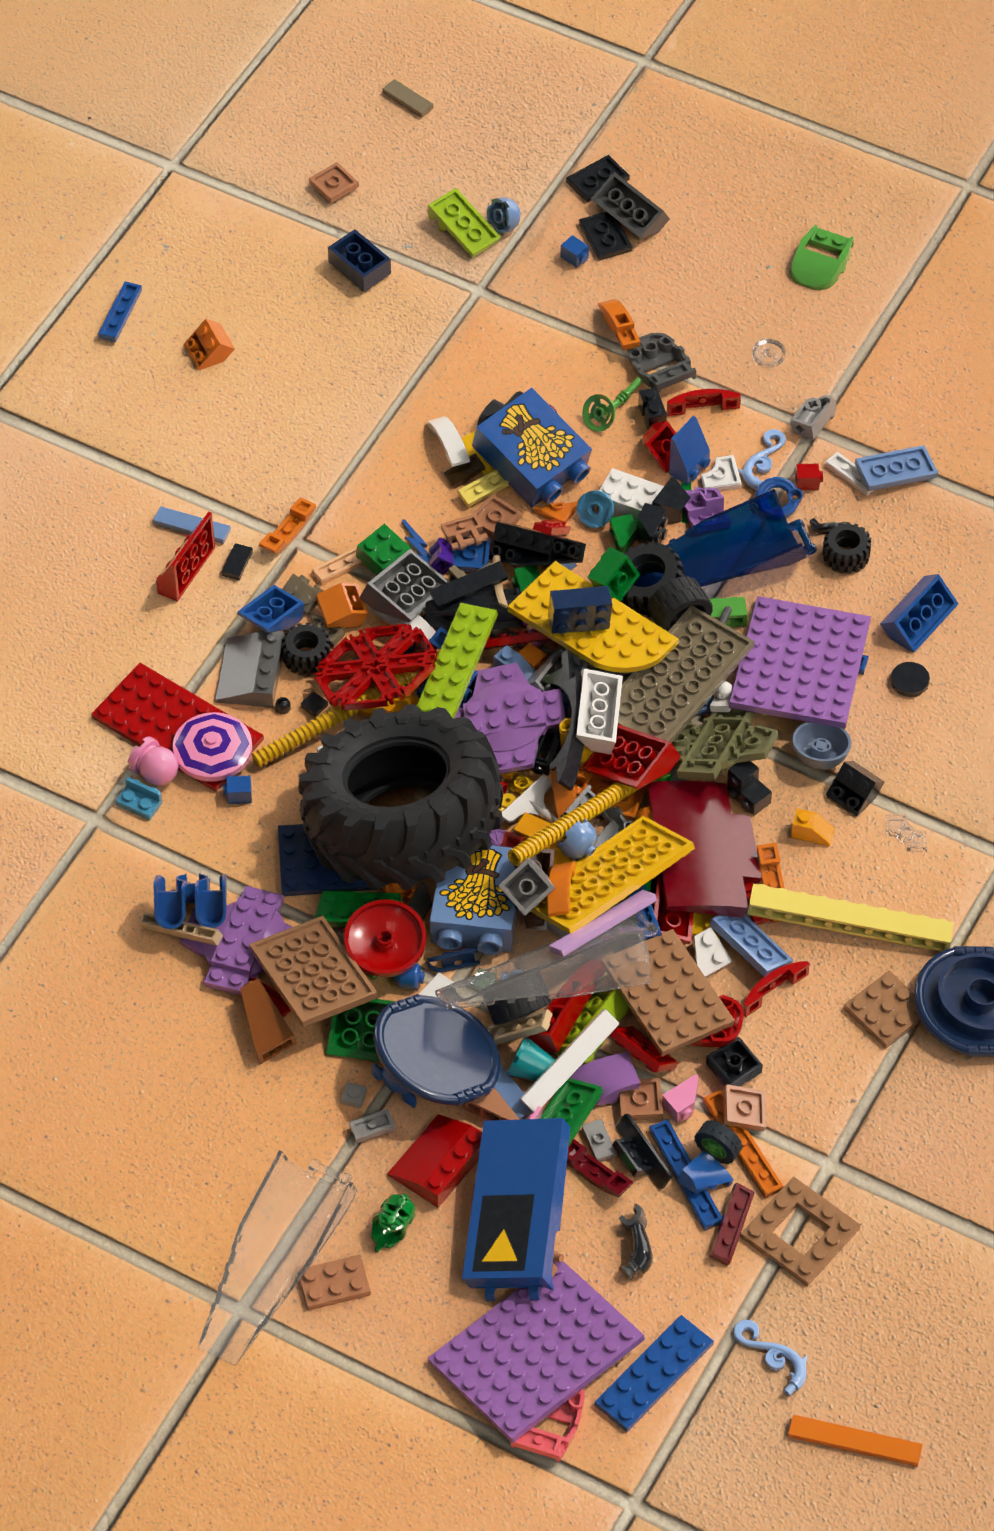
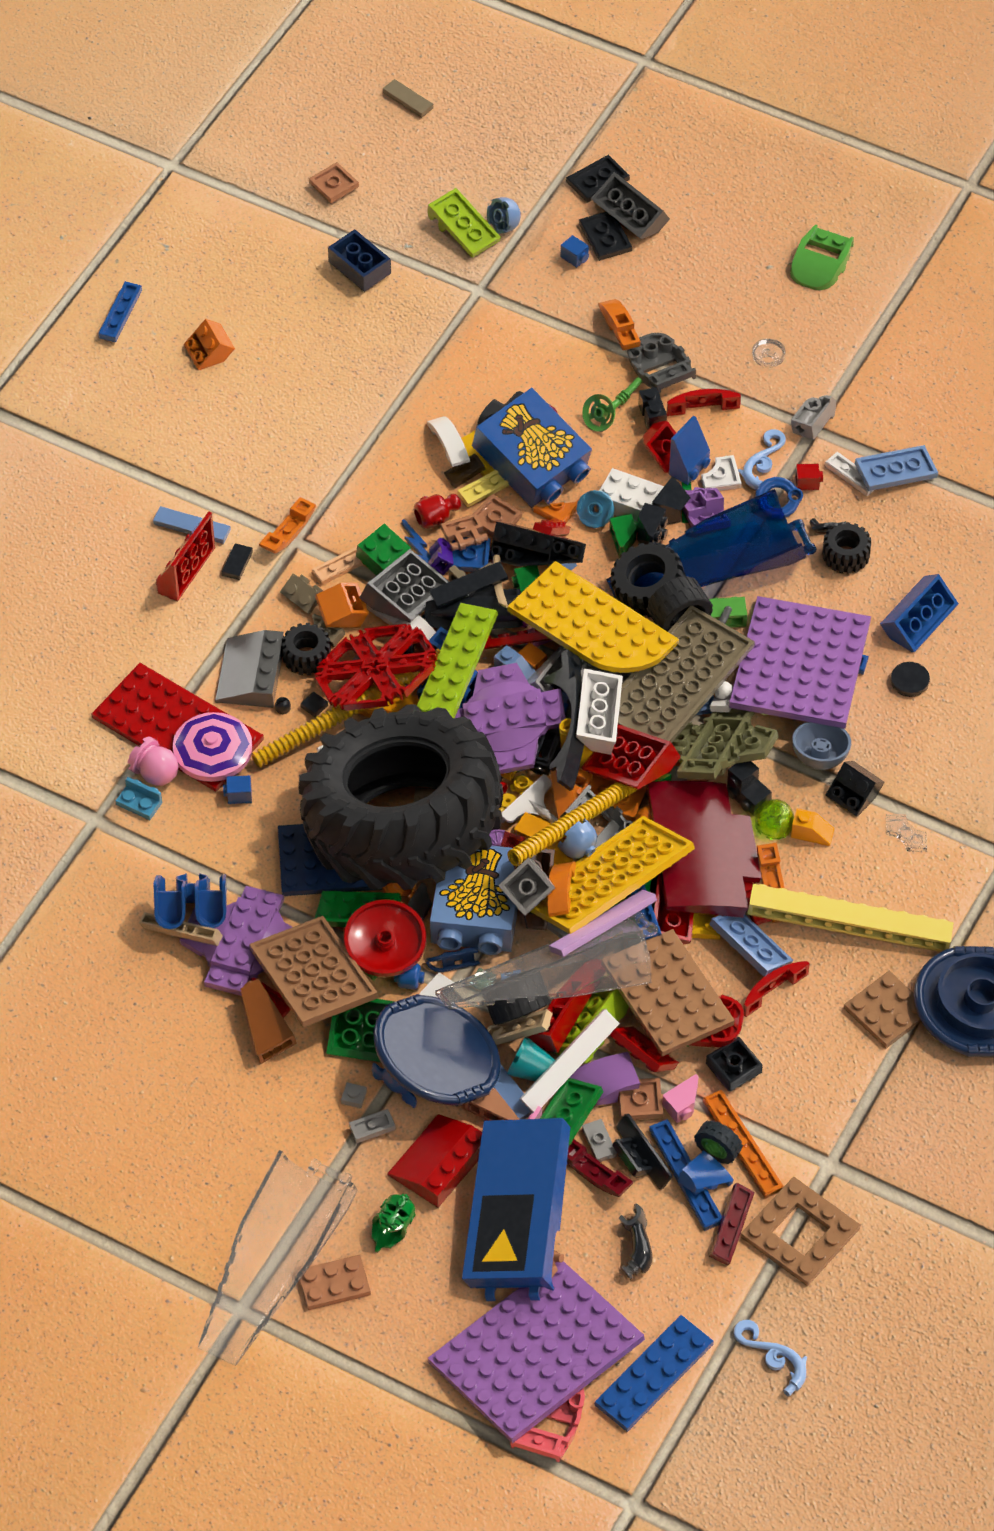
(273, 610): blue slope -> none
(435, 509): none -> red piece
(579, 609): brick -> none
(614, 571): green brick -> none
(710, 952): white wing -> none
(744, 1107): plate -> none
(774, 819): none -> clear neon green cylinder
(855, 1440): orange tile -> none

